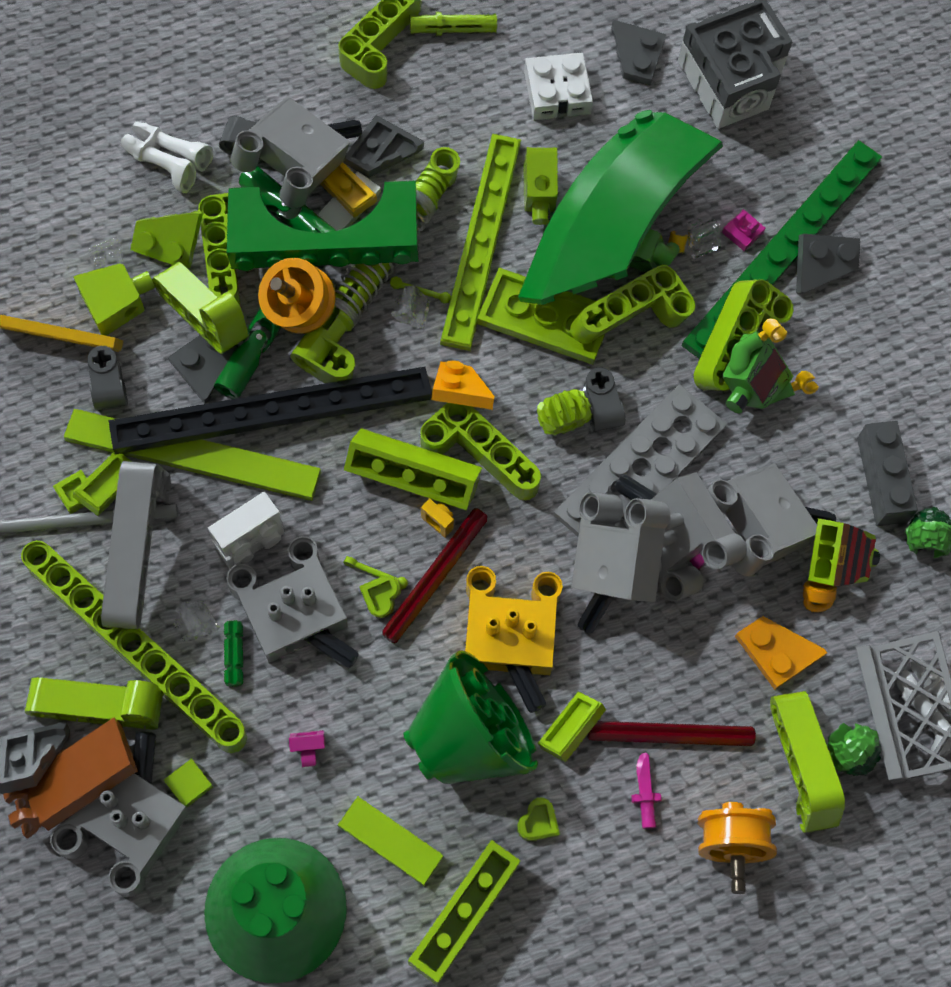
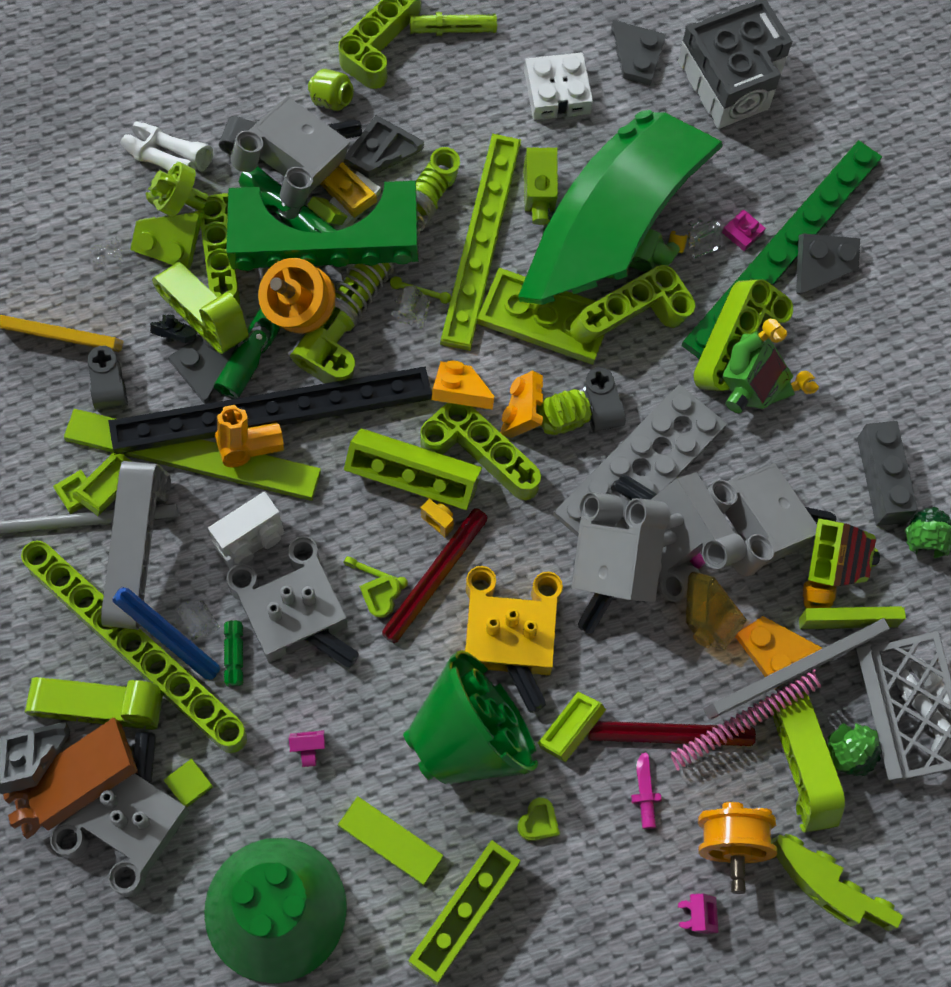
(113, 295): lime torso -> none
(166, 633): none -> blue axle
(173, 330): none -> black piece
(174, 189): none -> lime pin
(240, 443): none -> light orange piece
(327, 211): none -> lime tile
(330, 89): none -> lime head
(521, 412): none -> light orange wing
(703, 913): none -> dark pink tile
(711, 612): none -> clear yellow slope
(737, 721): none -> bright pink piece
(796, 669): none -> light grey tile
(819, 877): none -> lime slope
(850, 617): none -> lime tile

